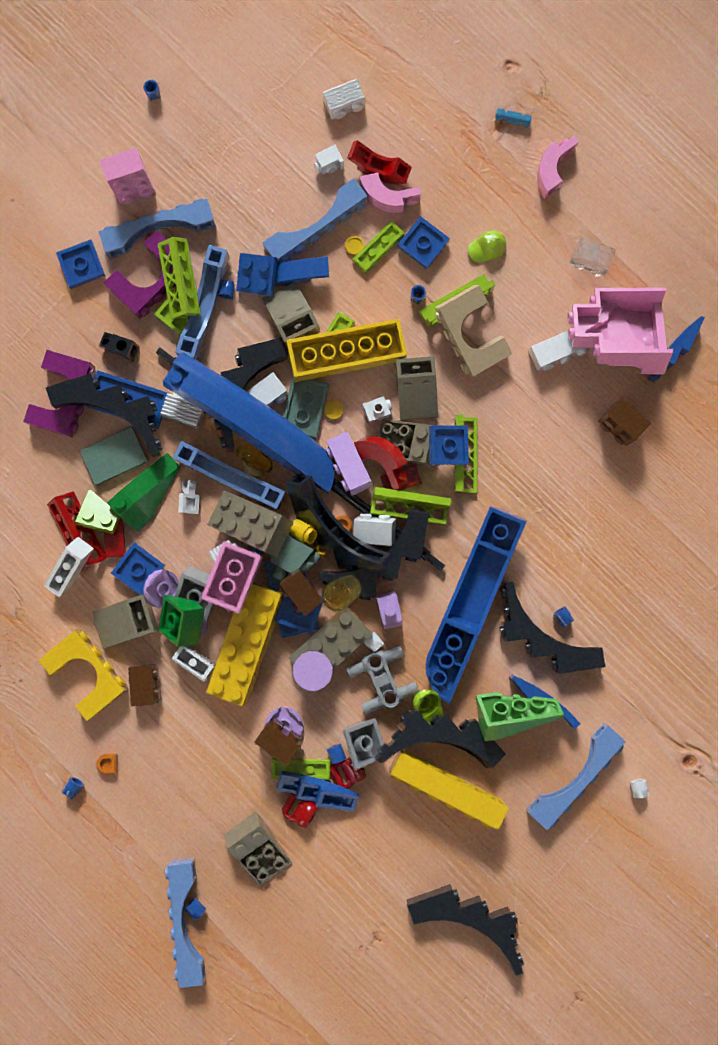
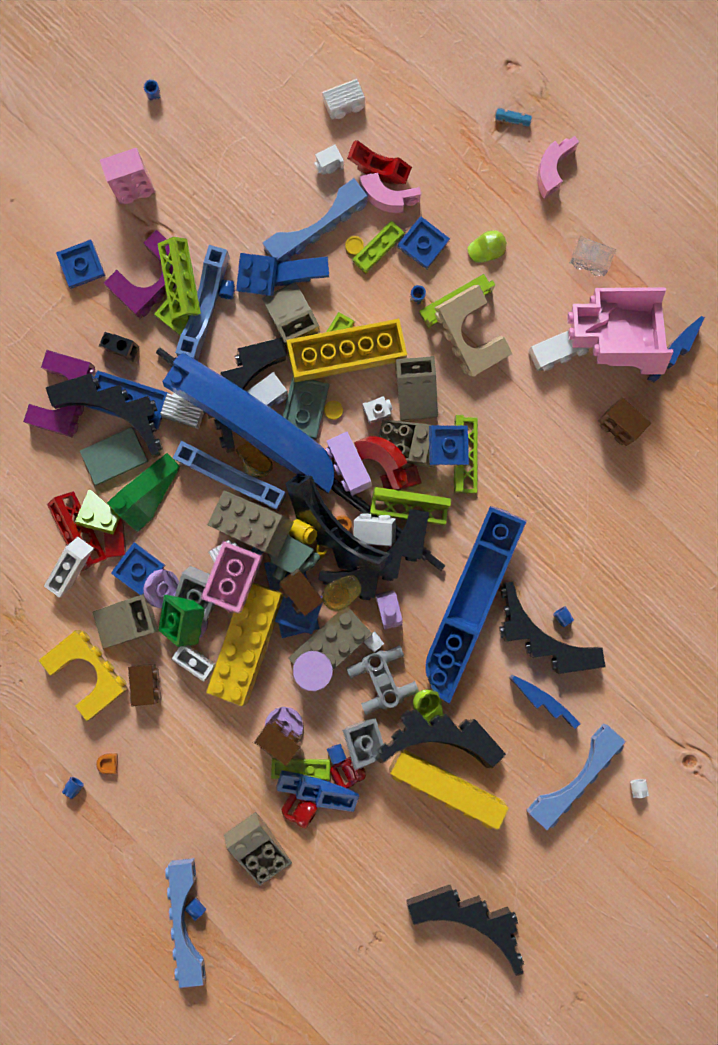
(121, 238): medium blue arch -> none
(188, 500): white plate -> none
(508, 715): bright green wedge -> none

